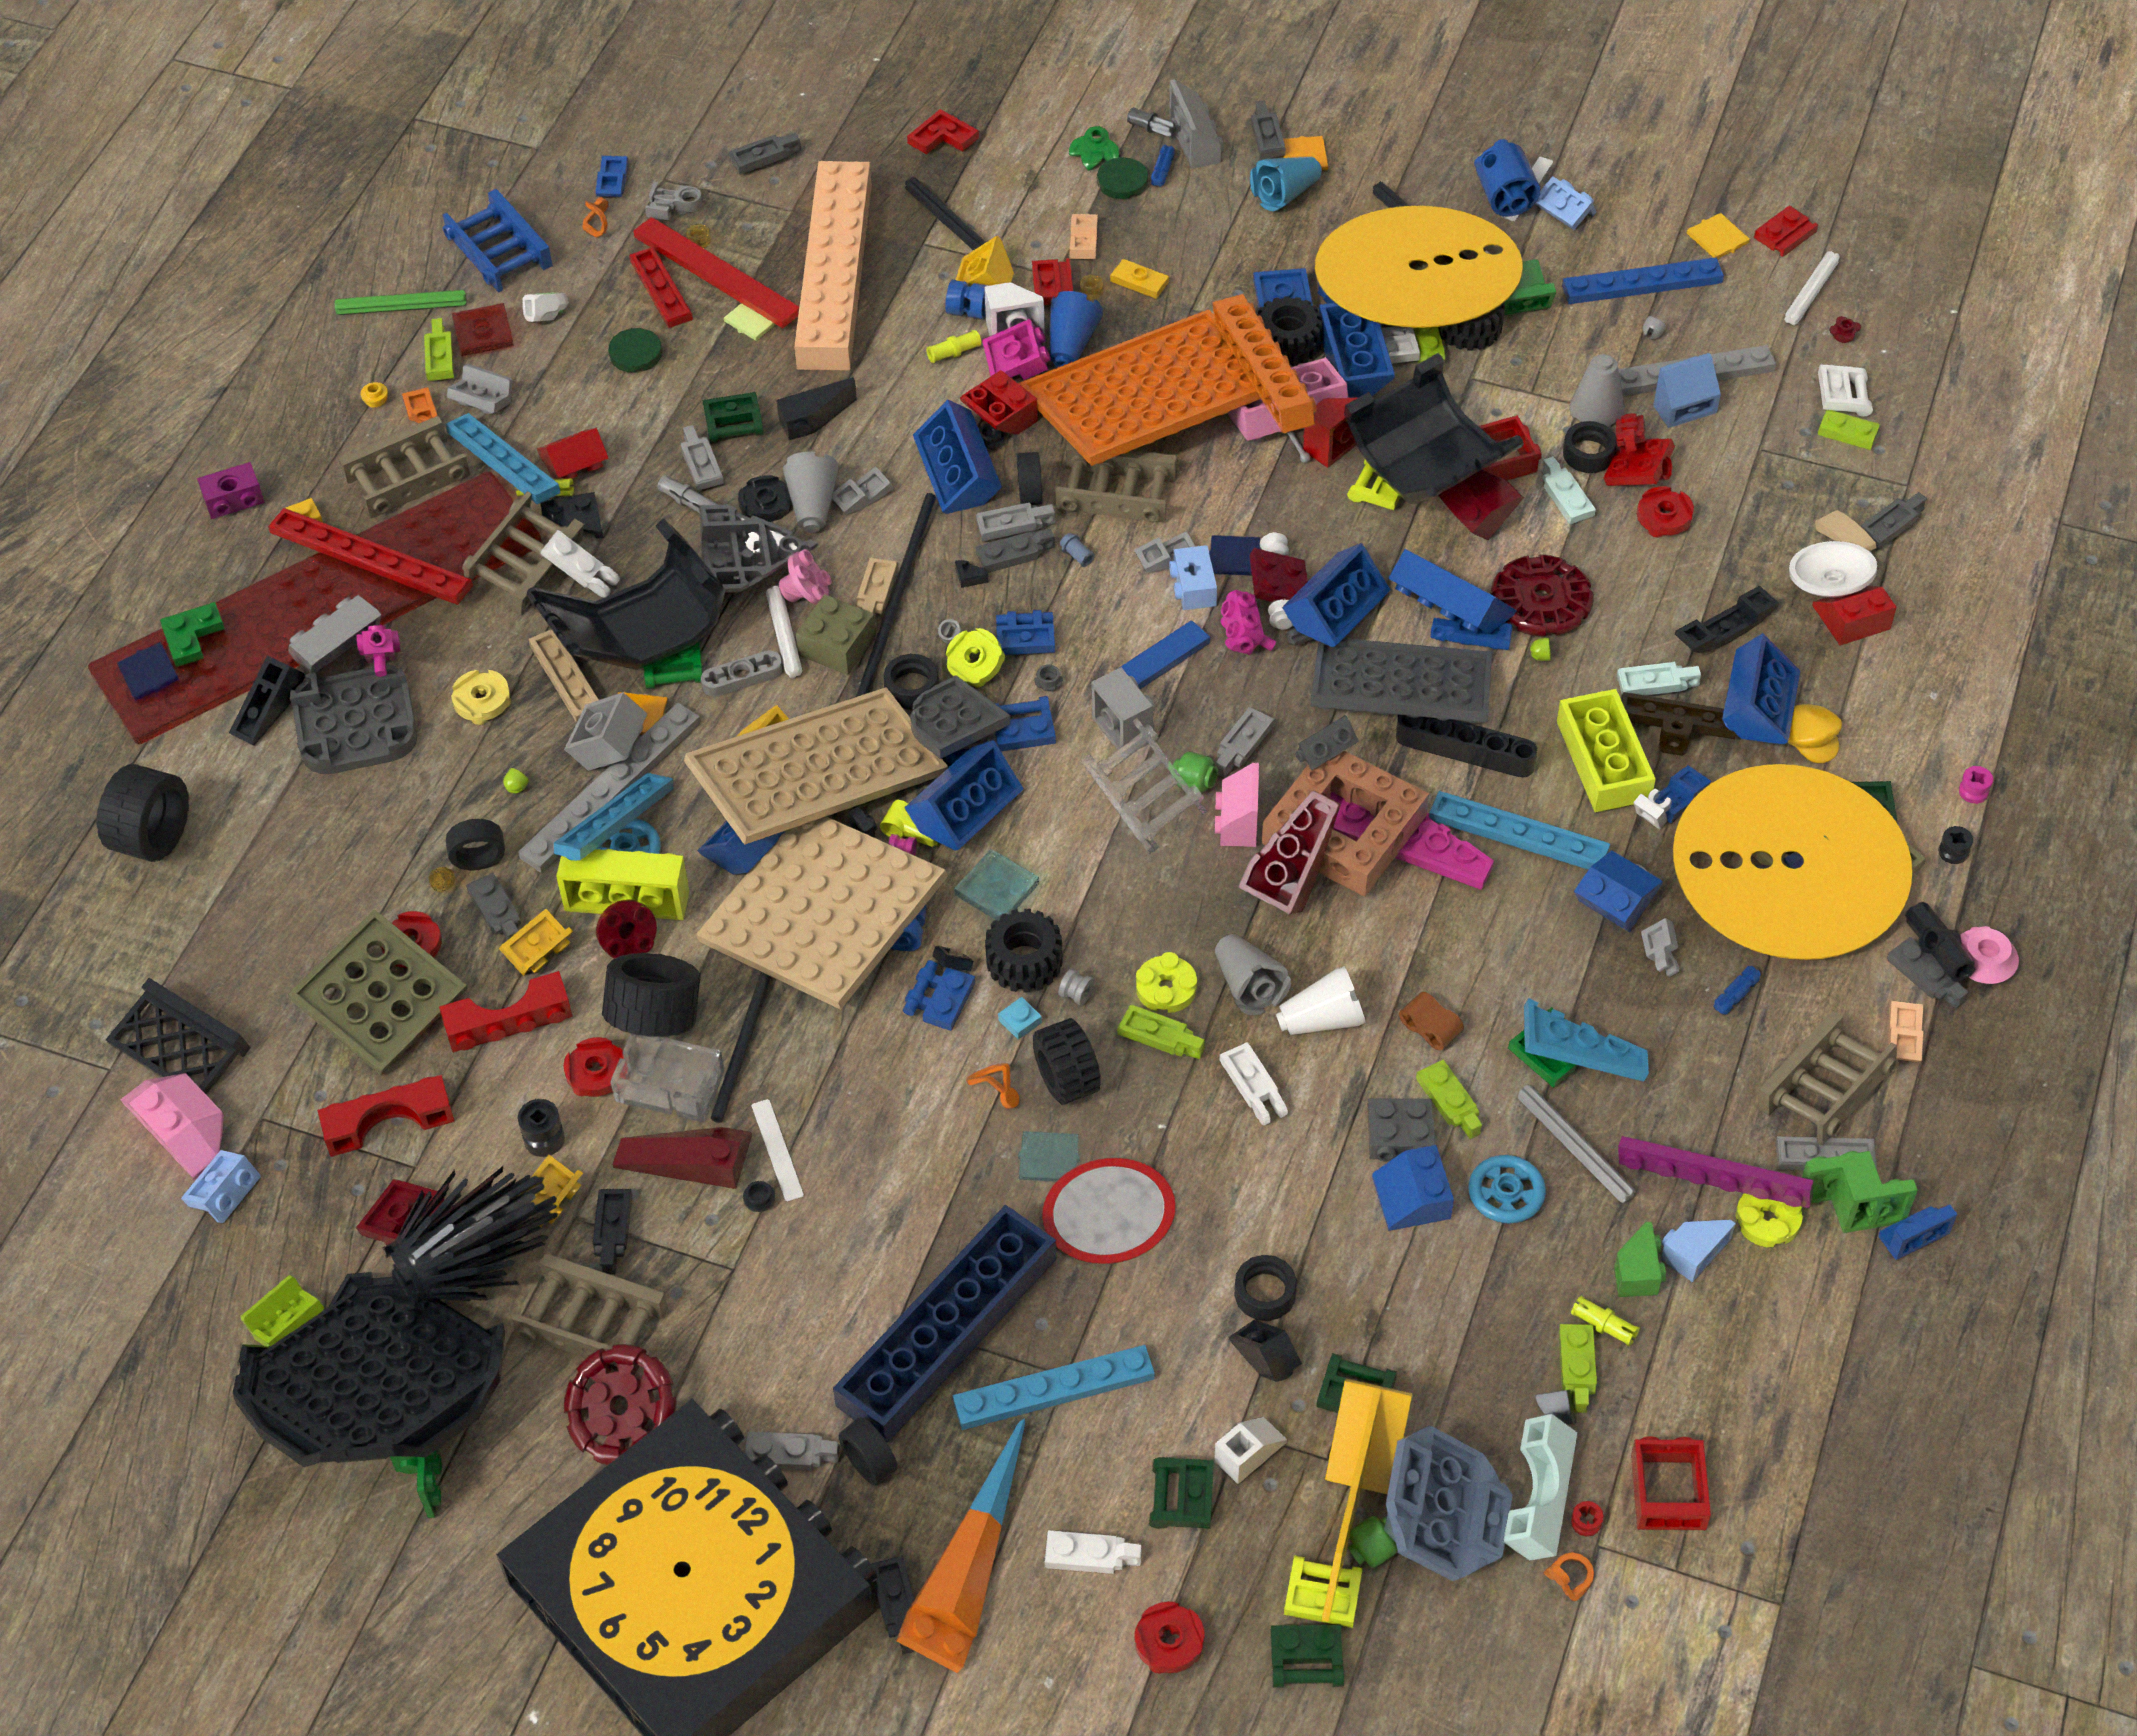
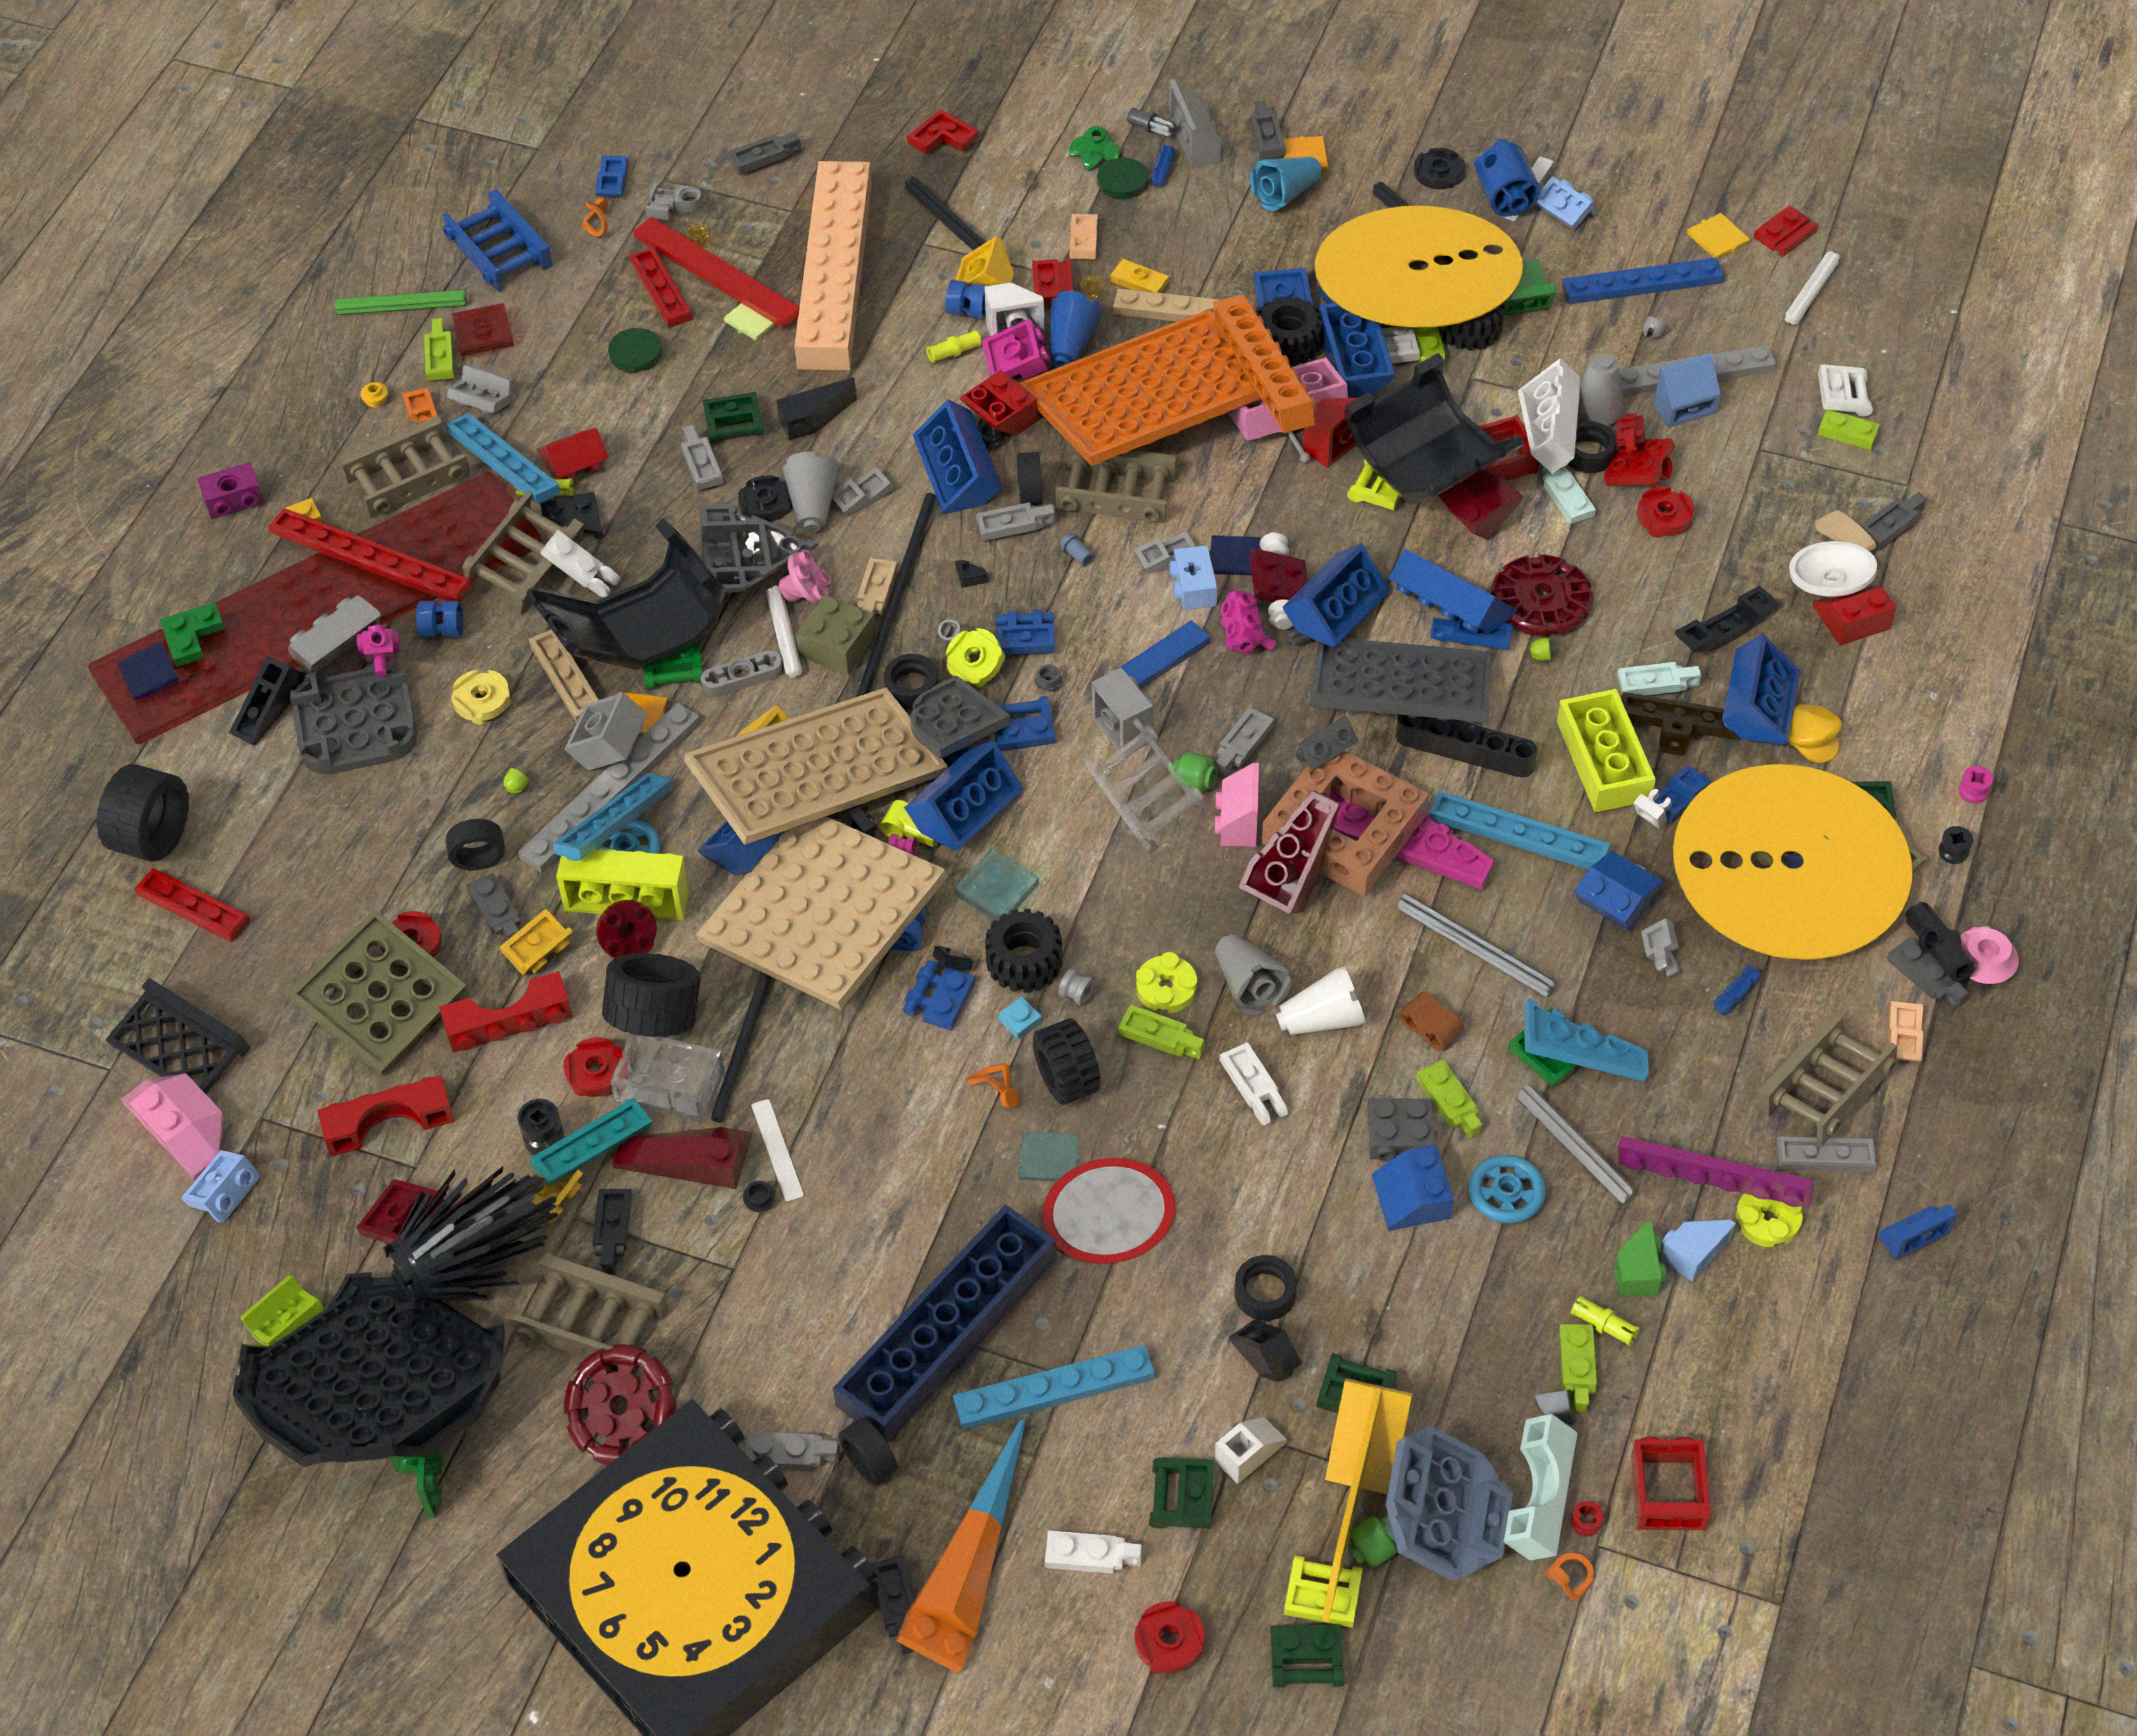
(192, 904): none -> red tile
(429, 619): none -> blue wheel
(441, 879): clear yellow hinge -> none
(543, 306): white rock -> none
(590, 1142): none -> teal plate
(682, 493): light grey pin -> none
(1014, 550): dark grey hinge -> none
(1159, 305): none -> tan plate
(1439, 168): none -> black tile
(1476, 945): none -> axle
(1551, 414): none -> white wedge
(1844, 329): dark red plate -> none
(1857, 1191): bright green bracket -> none

